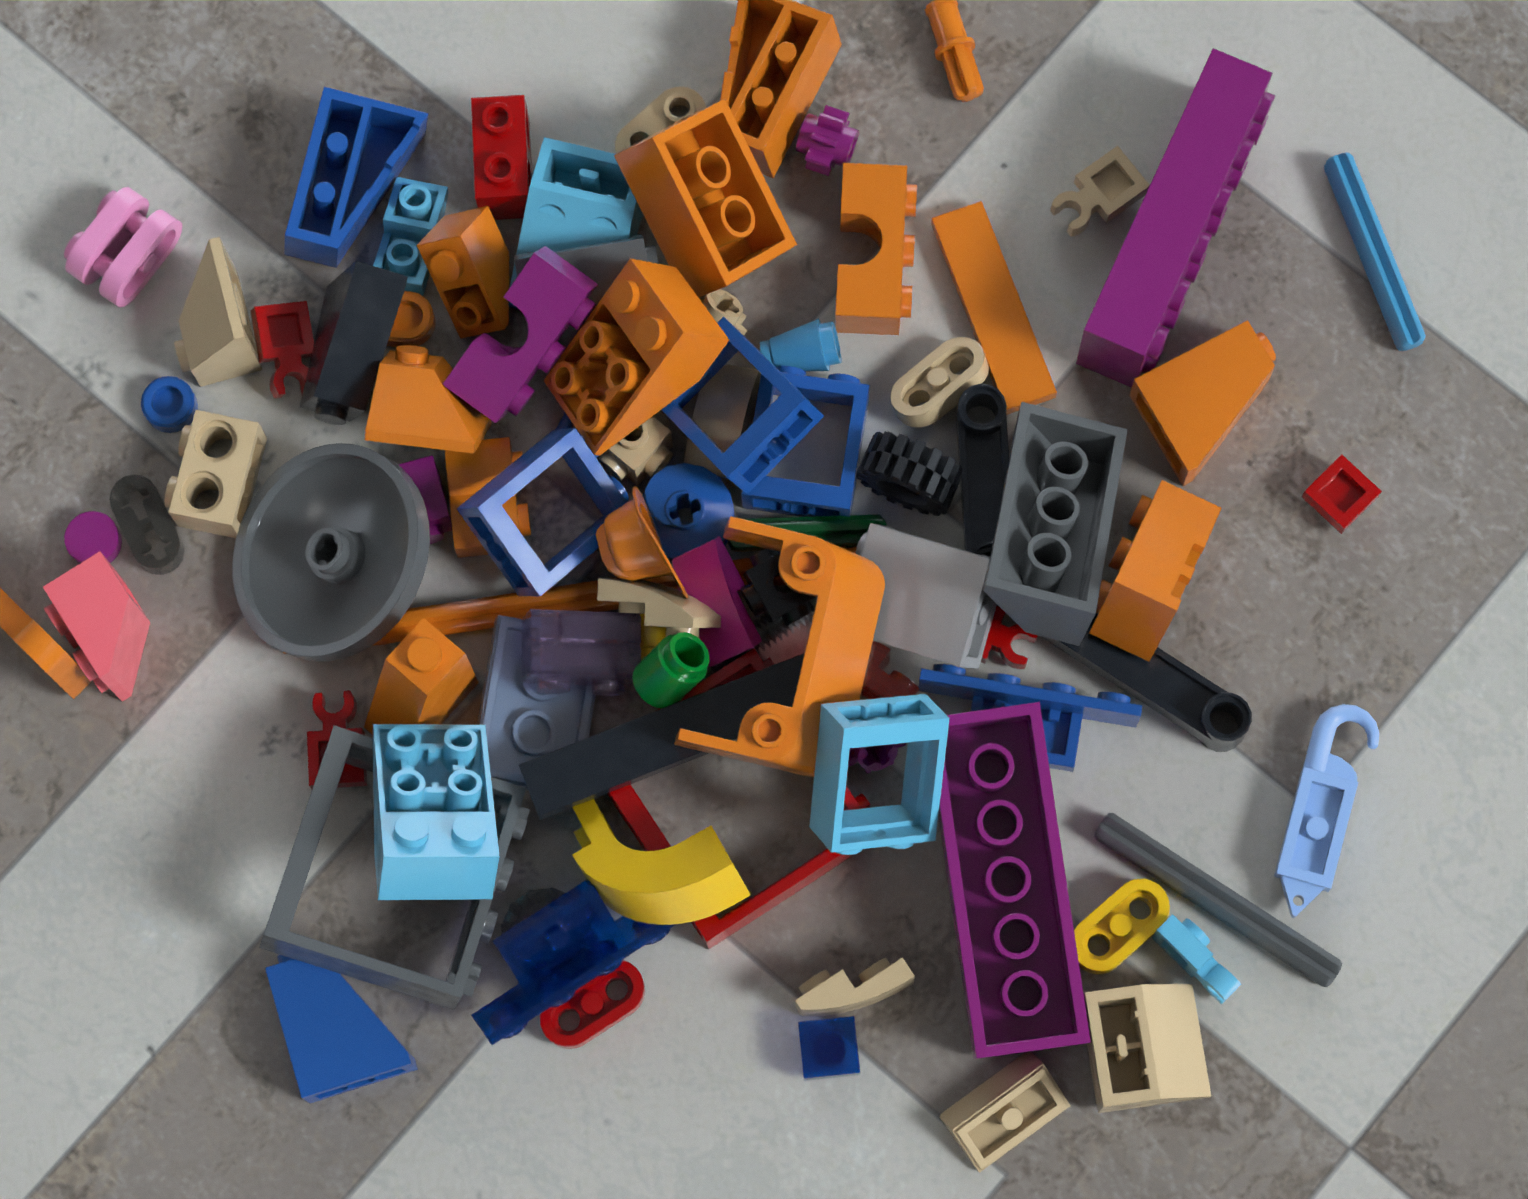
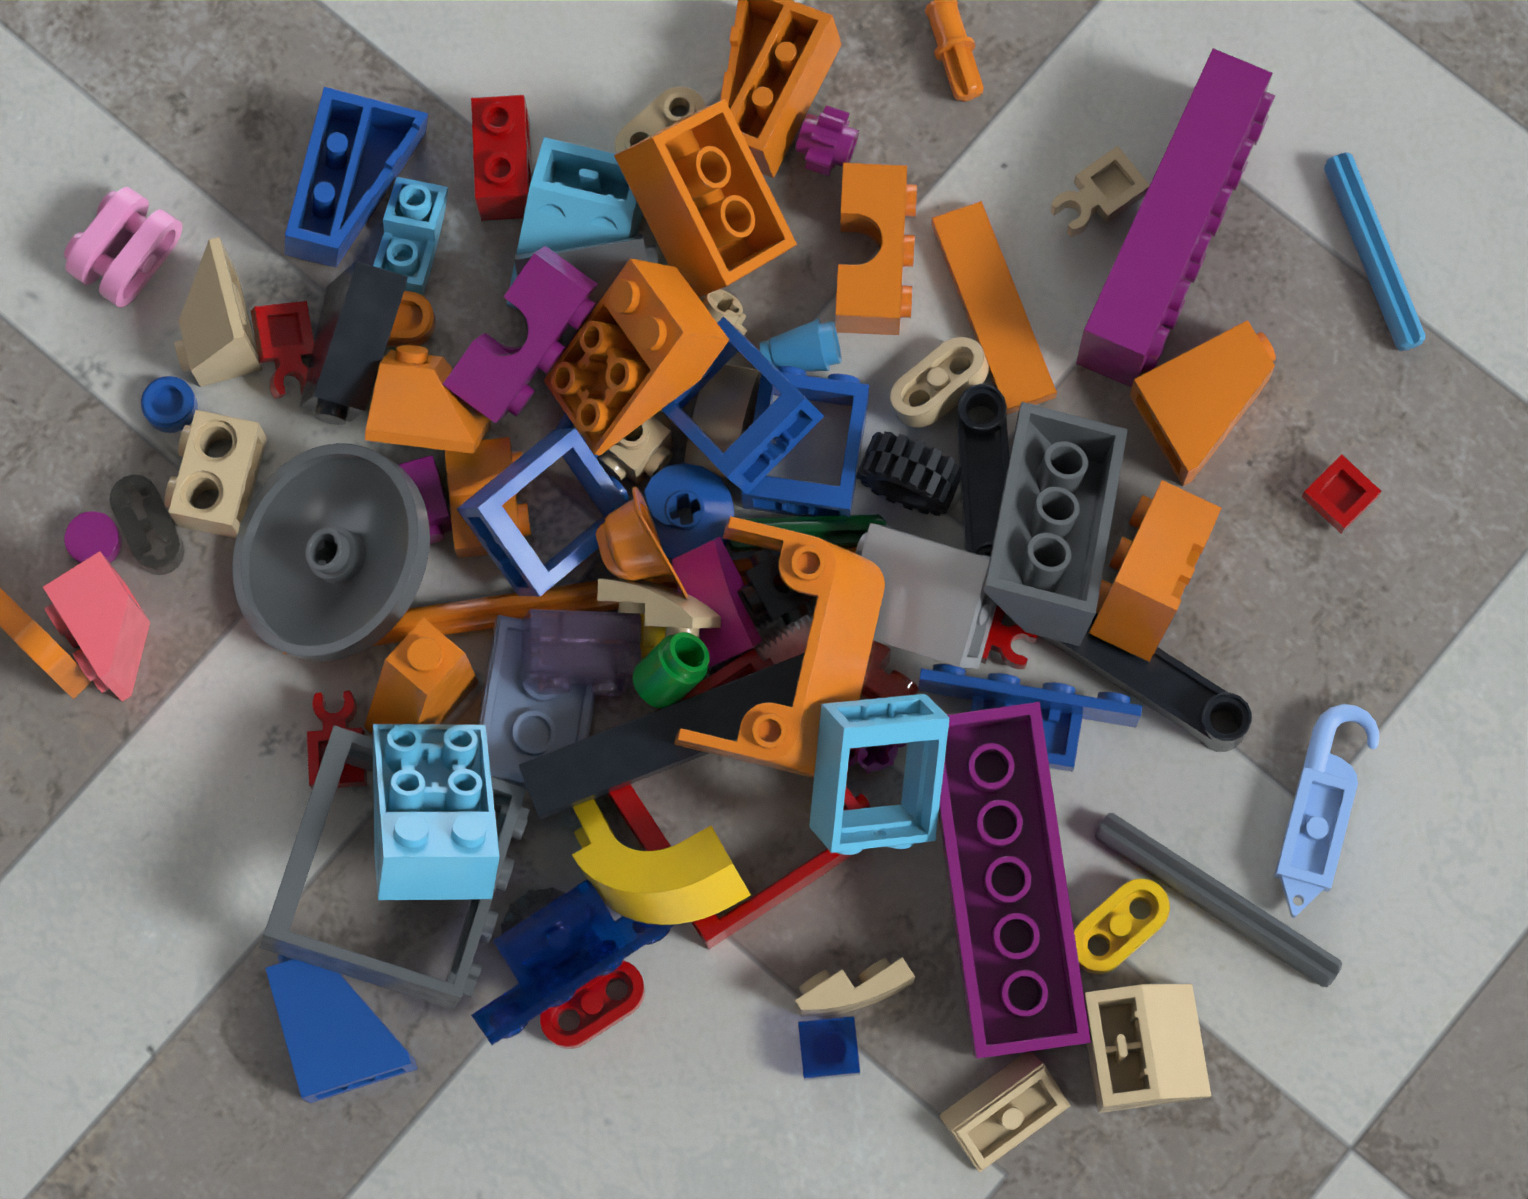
(469, 270): orange slope -> none
(1188, 948): medium azure plate -> none

